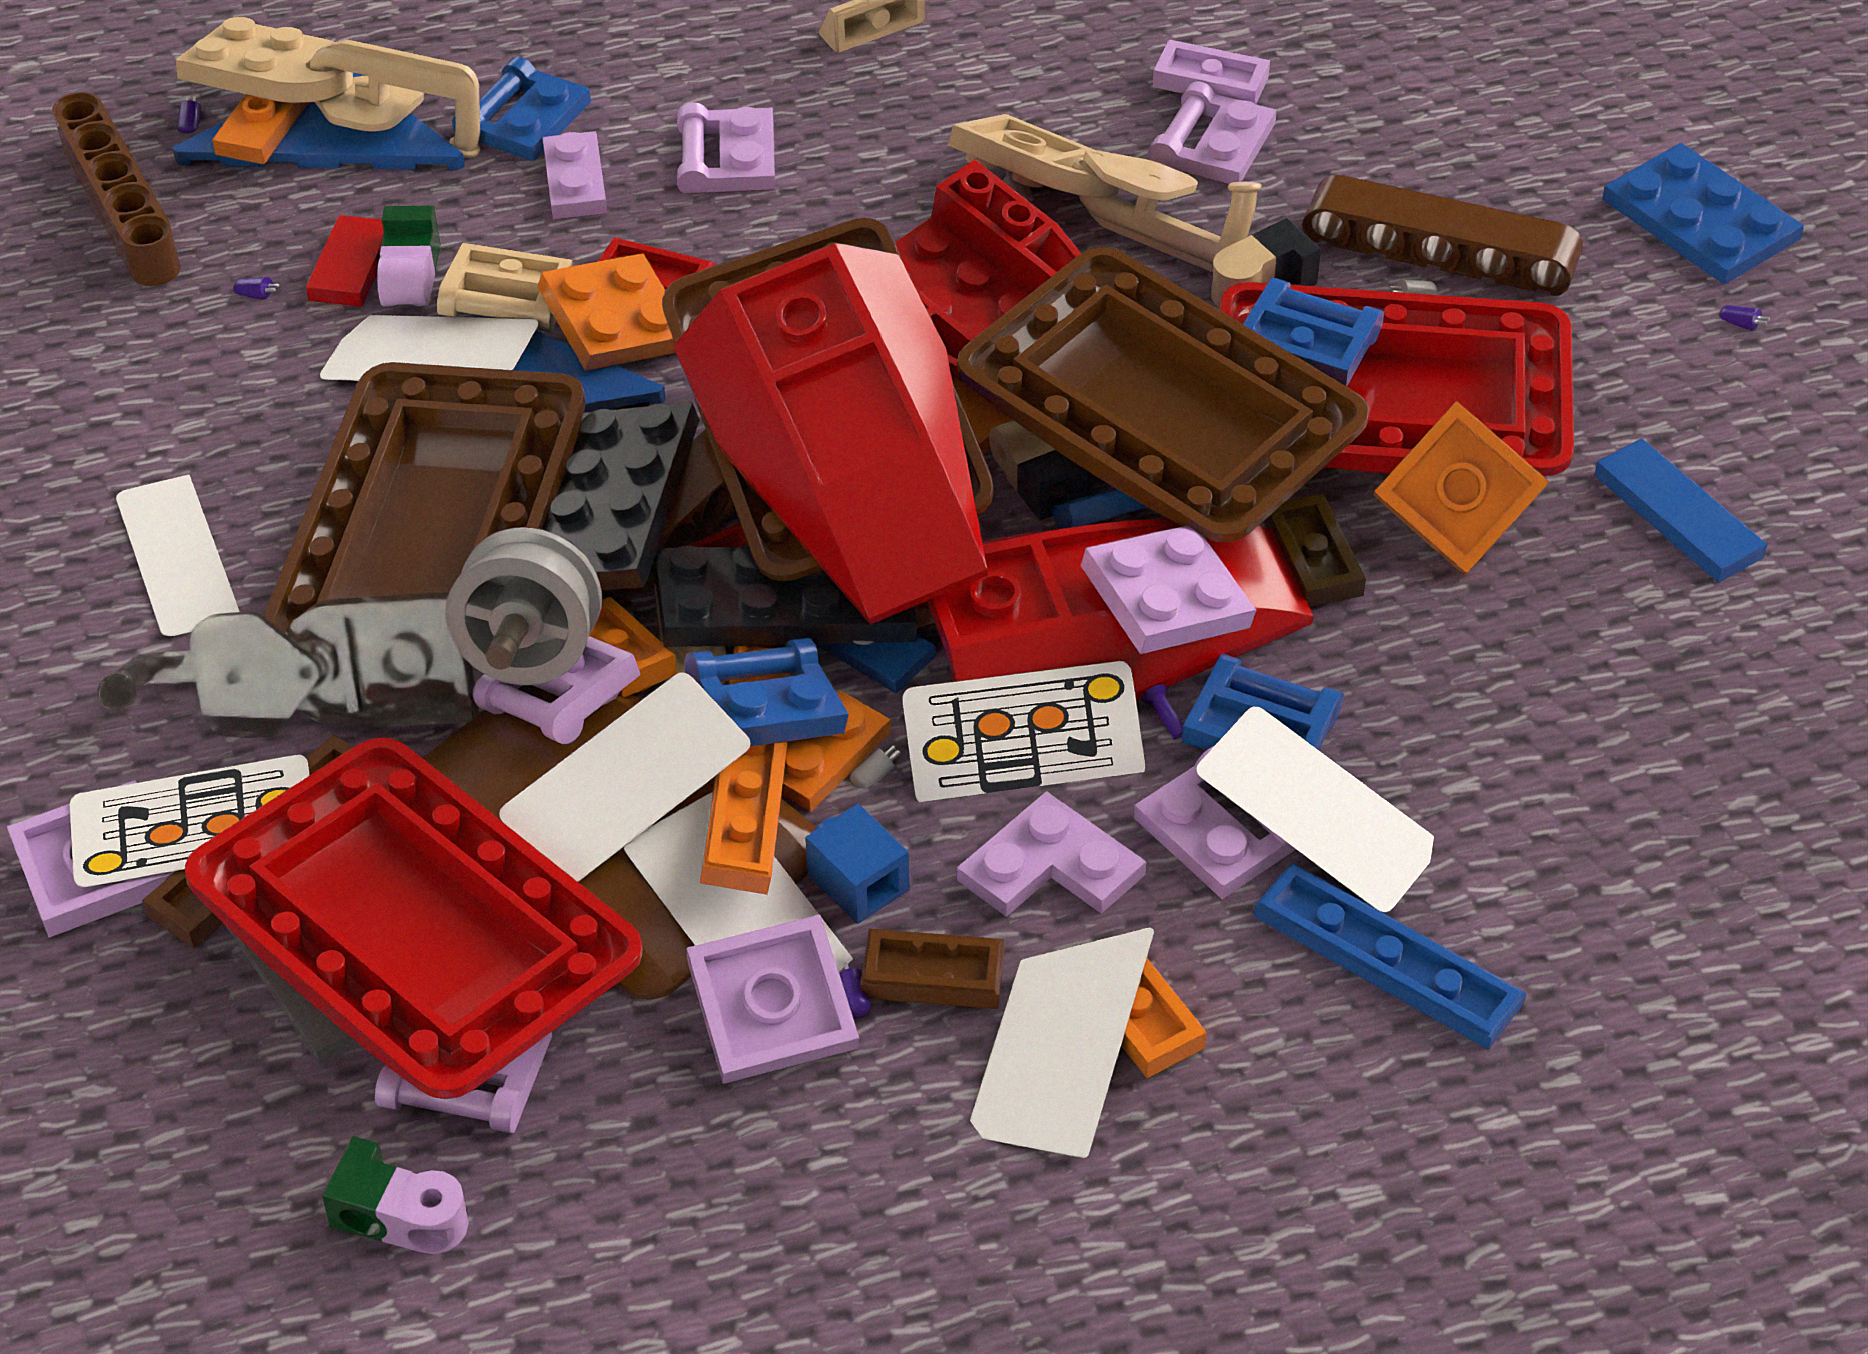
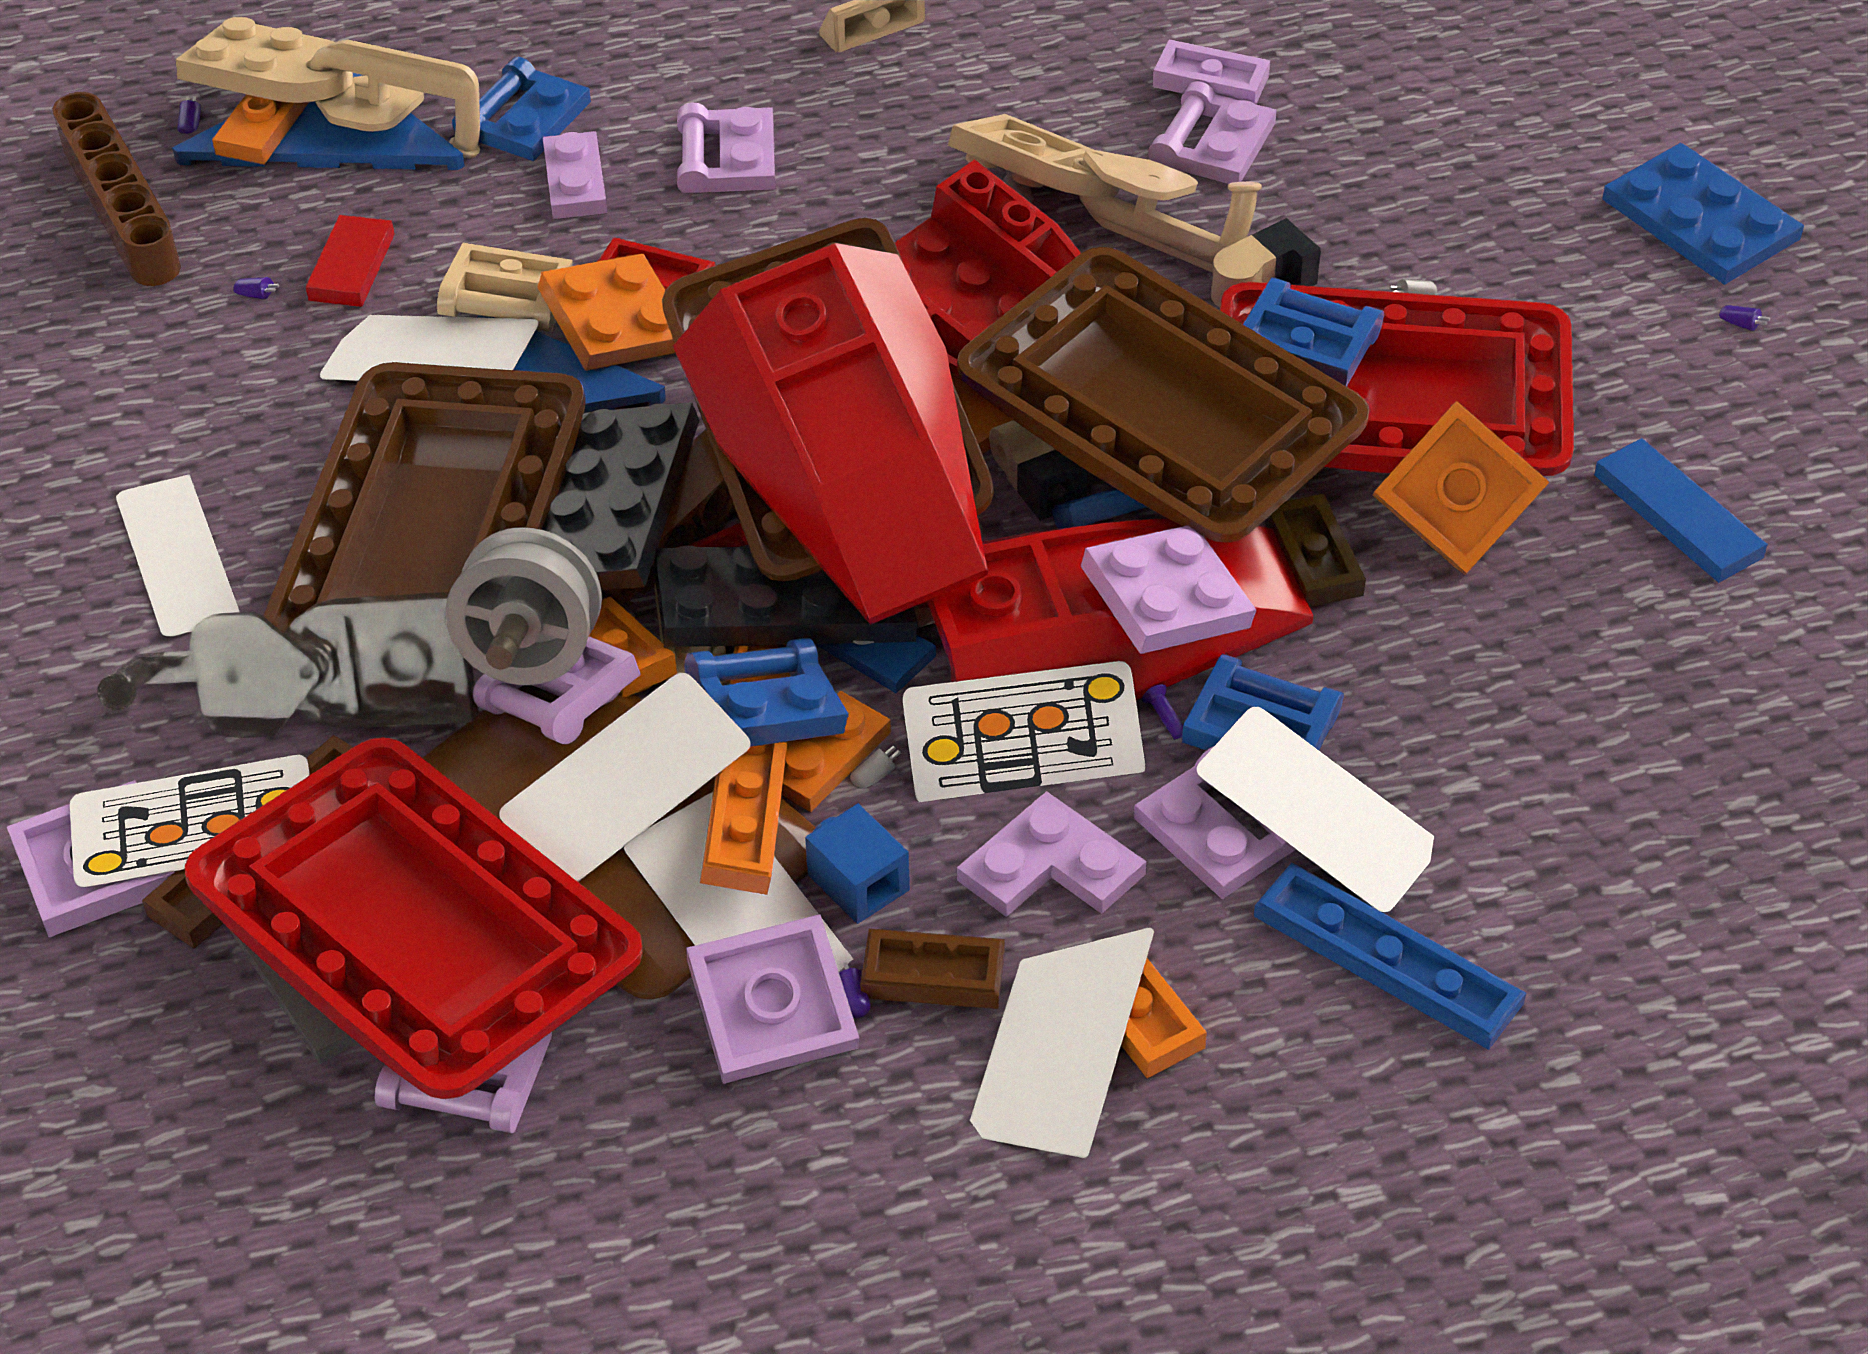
(393, 1203): leg -> none
(408, 255): leg -> none
(1444, 233): reddish brown beam -> none

